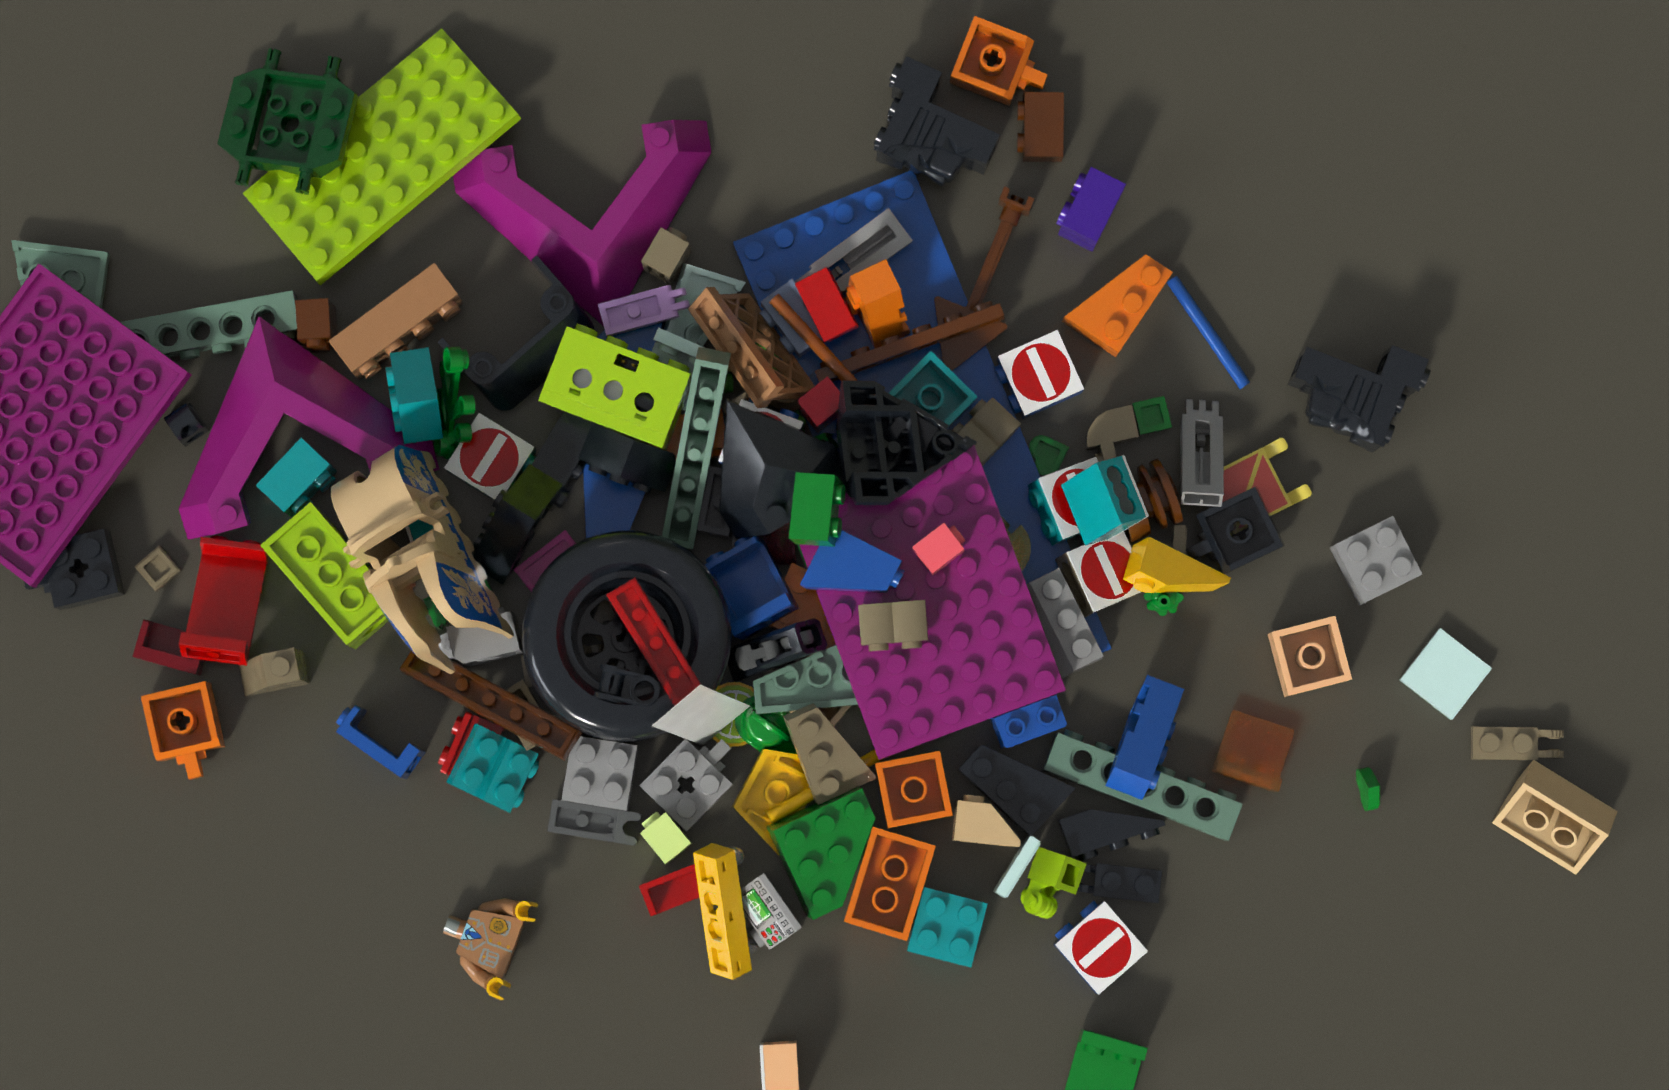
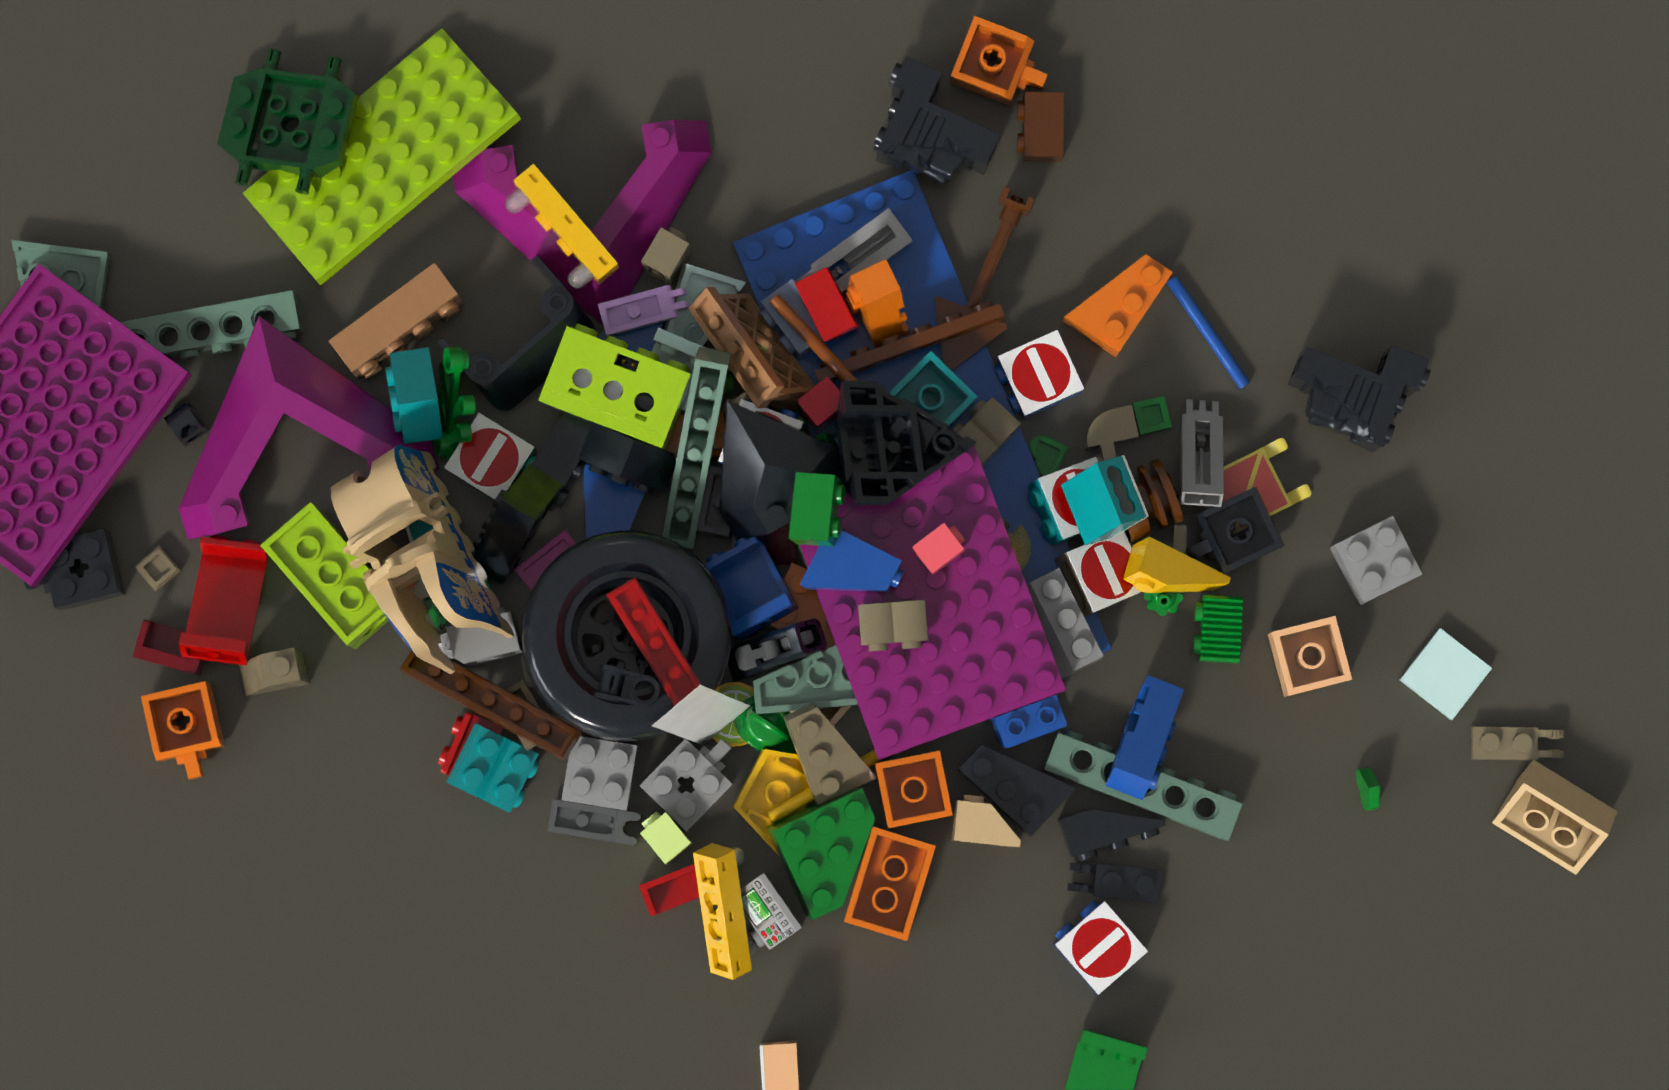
(297, 478): teal brick -> none
(316, 323): reddish brown brick -> none
(401, 765): blue panel -> none
(489, 940): medium nougat torso -> none
(572, 232): none -> yellow piece
(947, 927): teal brick -> none
(1017, 866): light aqua tile -> none
(1048, 875): lime brick -> none
(1091, 209): dark purple brick -> none
(1219, 629): none -> green brick
(1253, 751): clear orange bracket -> none

